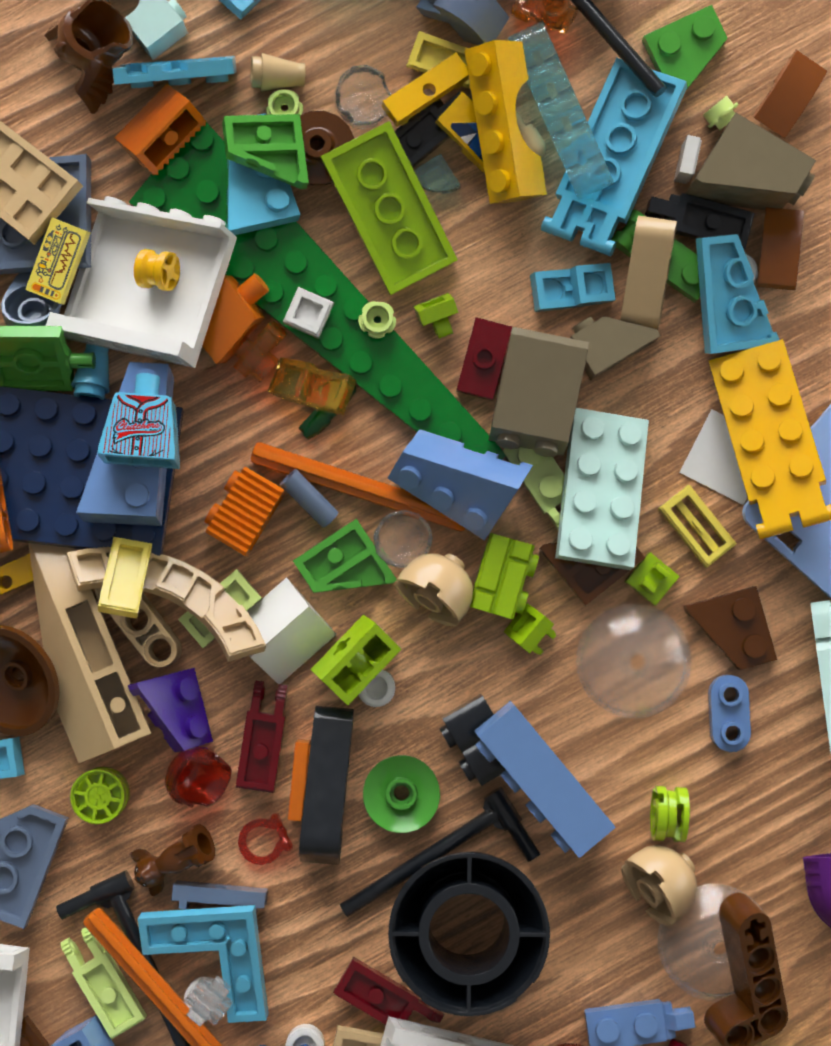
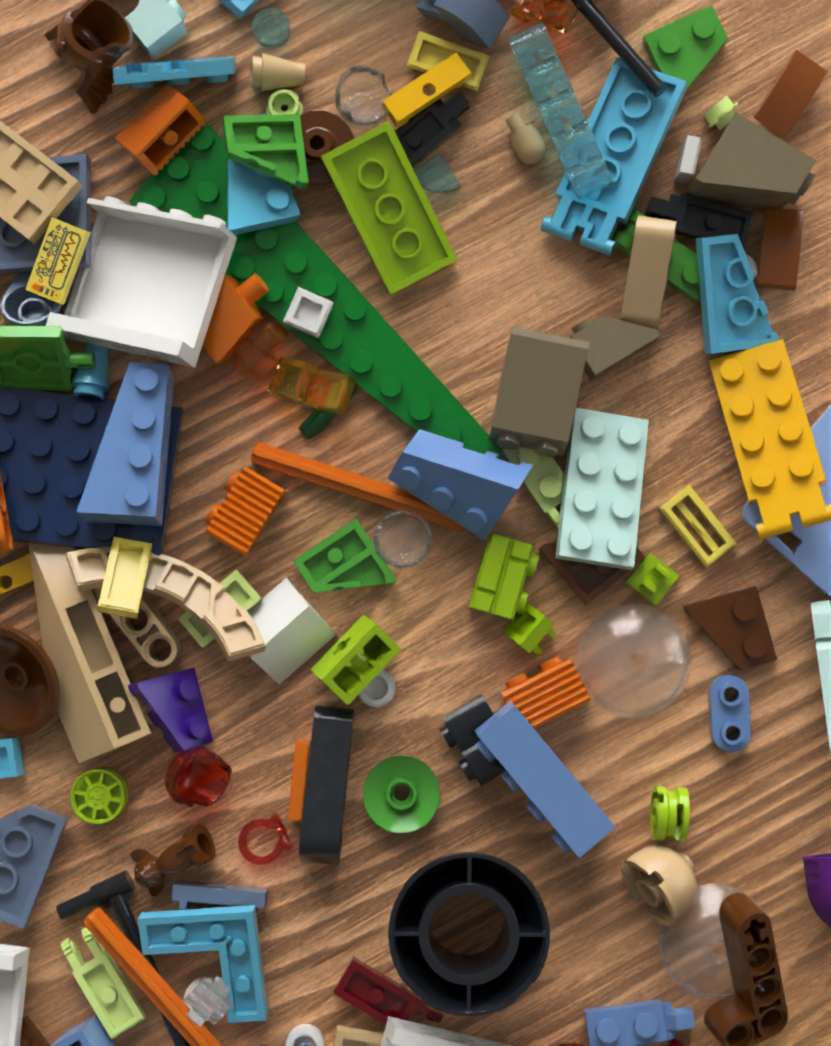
(141, 427): medium azure torso -> none
(156, 270): yellow wheel -> none
(262, 742): dark red hinge -> none
(271, 28): none -> clear light blue tile
(309, 498): sand blue axle -> none
(379, 309): yellowish green plate -> none
(437, 312): lime tile -> none
(437, 585): tan cylinder -> none
(461, 126): yellow slope -> none
(484, 359): dark red plate -> none
(495, 77): yellow arch -> none
(498, 812): black bar -> none
(548, 692): none -> orange brick
(572, 287): medium azure slope -> none
(714, 460): white sticker -> none

